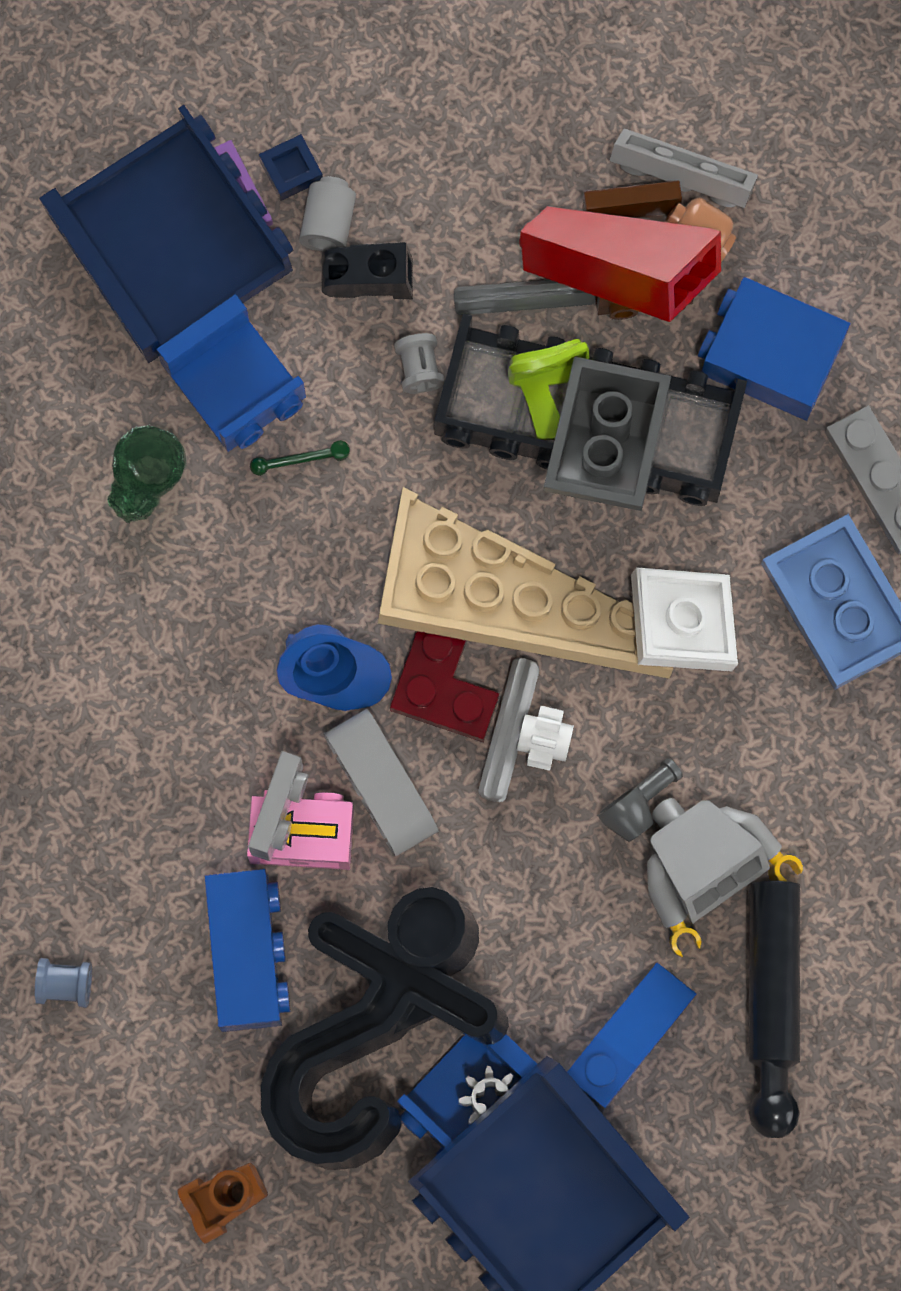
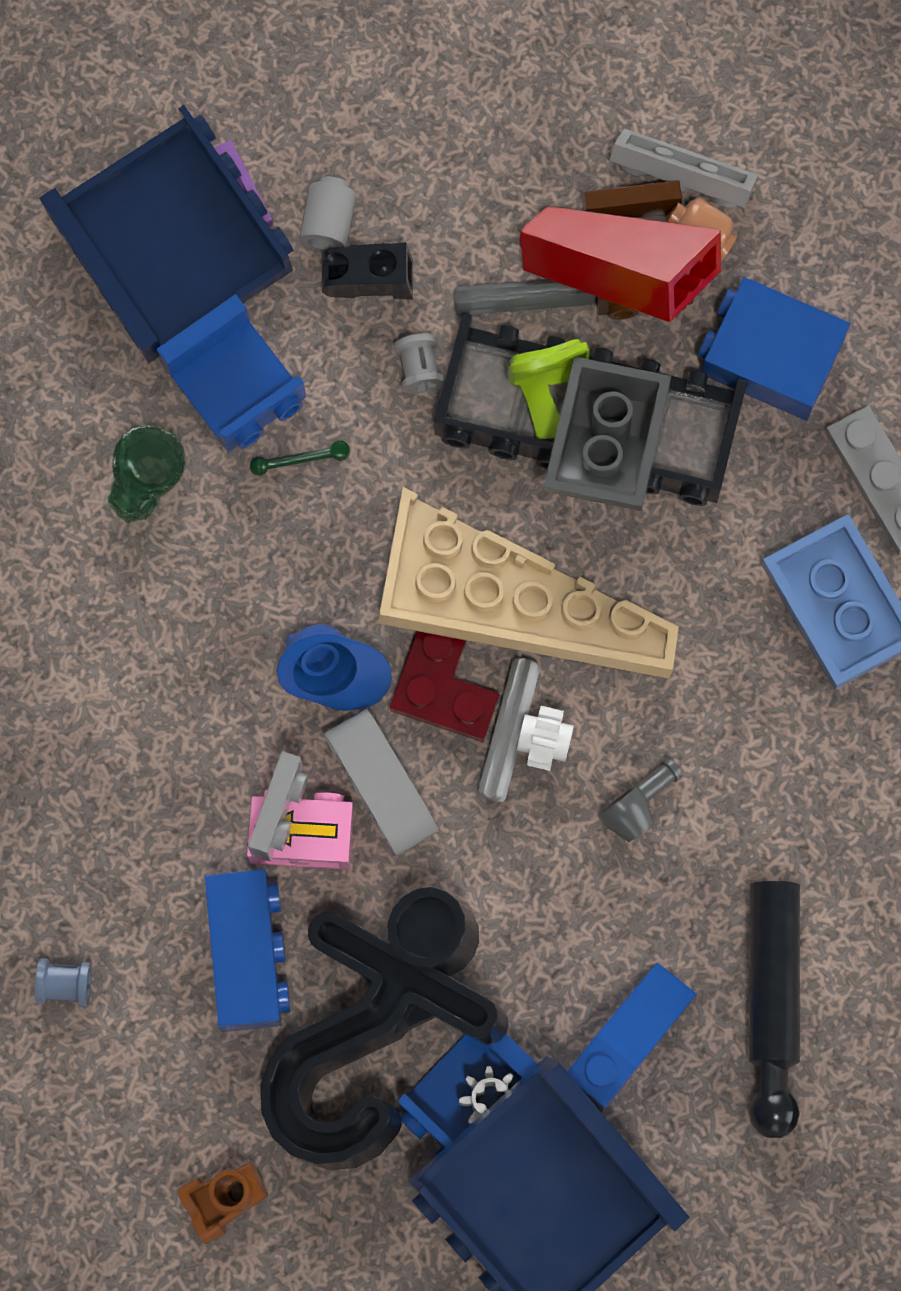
(290, 167): dark blue plate -> none
(684, 619): white tile -> none
(705, 860): light grey torso -> none

